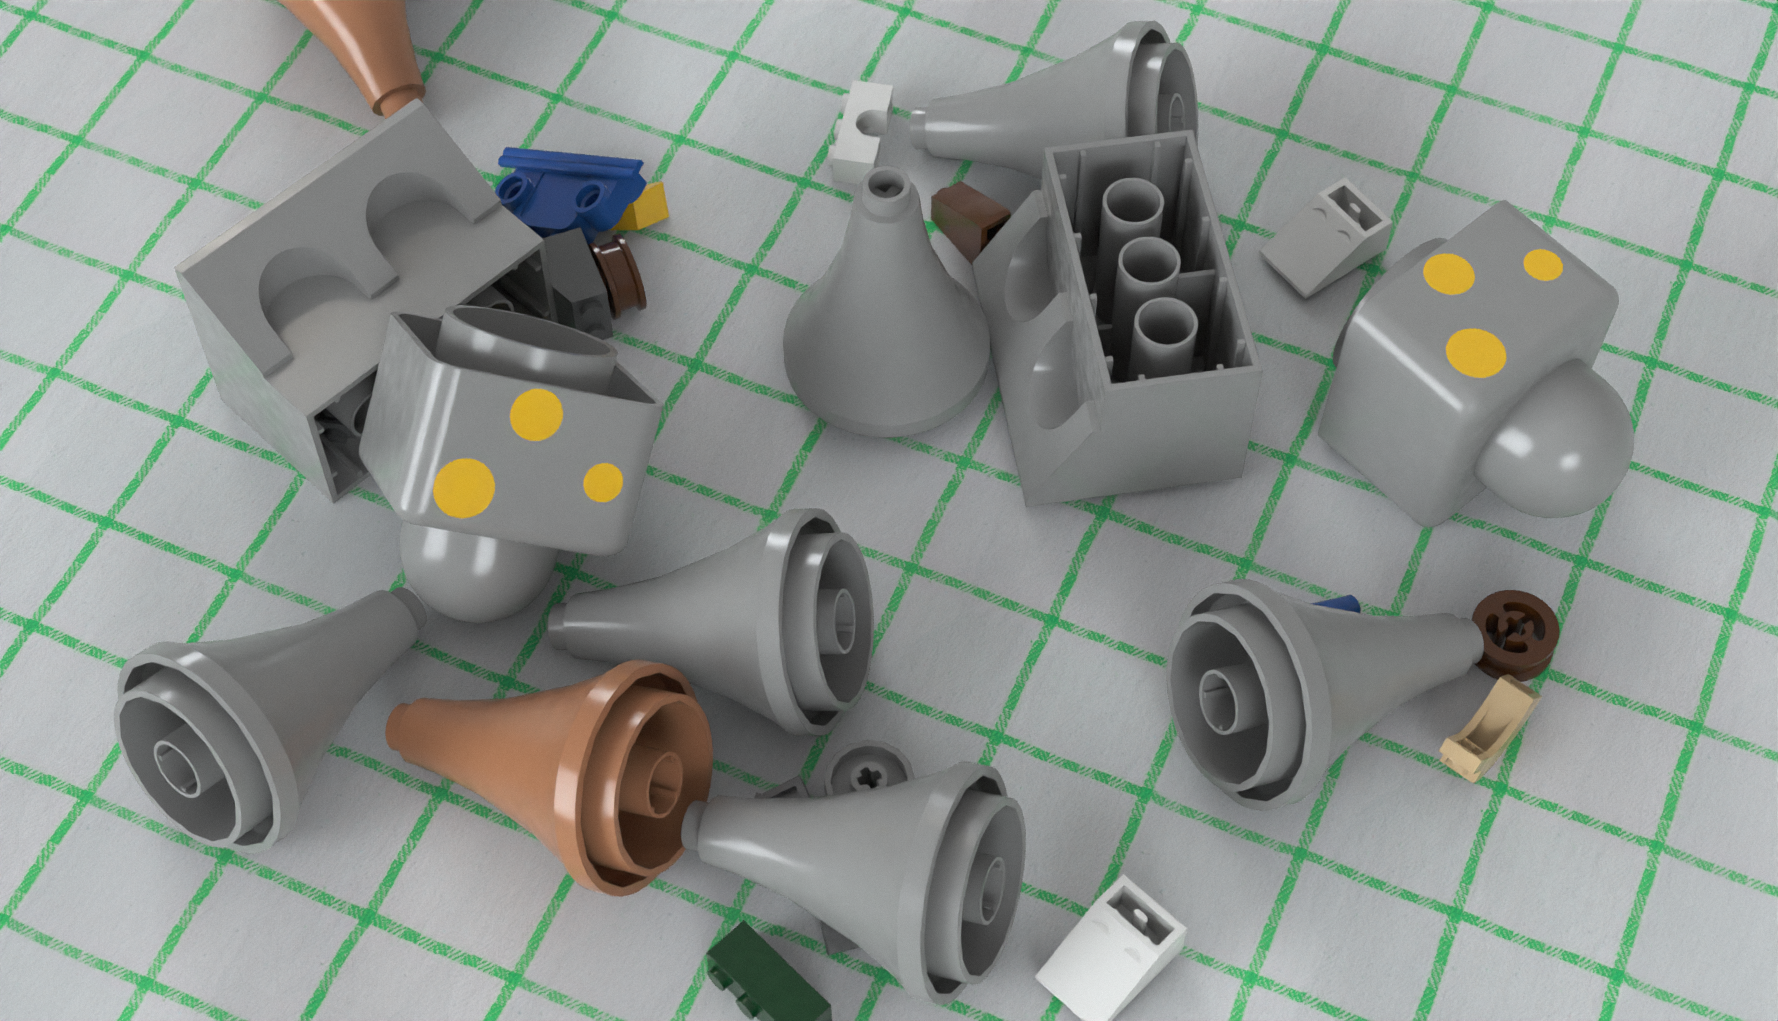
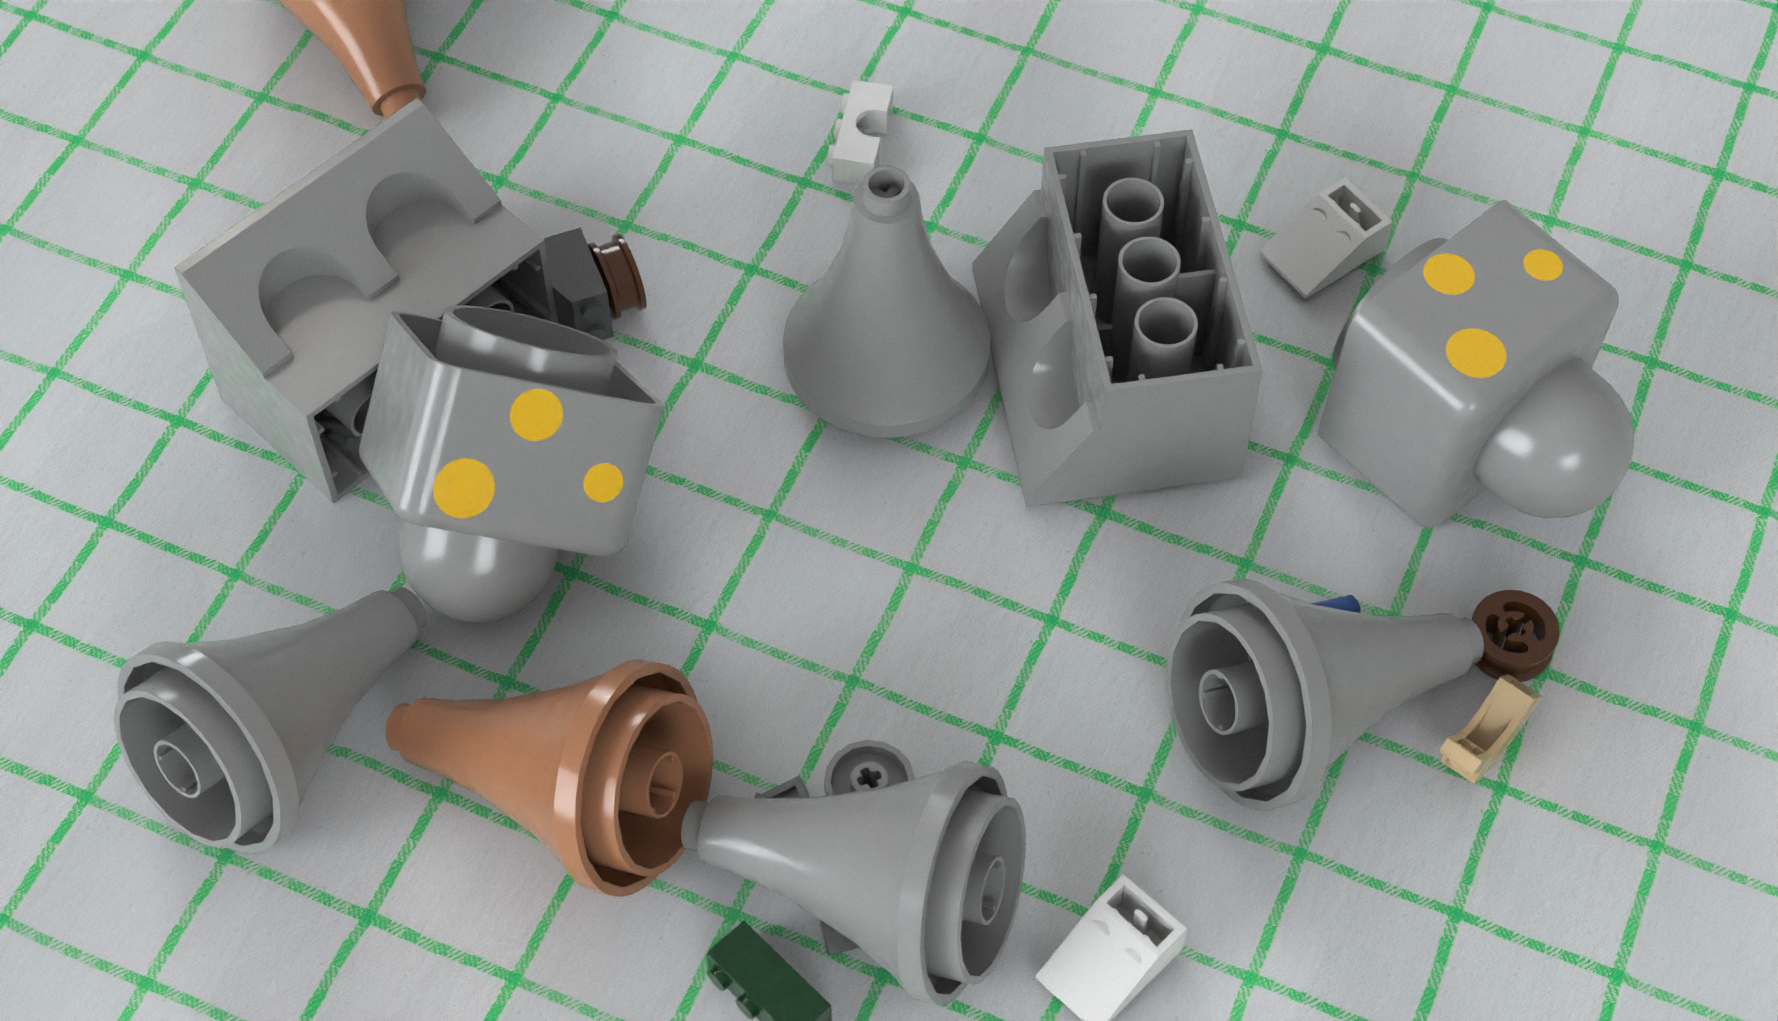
(568, 190): blue brick -> none
(646, 210): yellow slope -> none
(764, 622): light grey piece -> none
(967, 218): reddish brown slope -> none
(1111, 91): light grey piece -> none

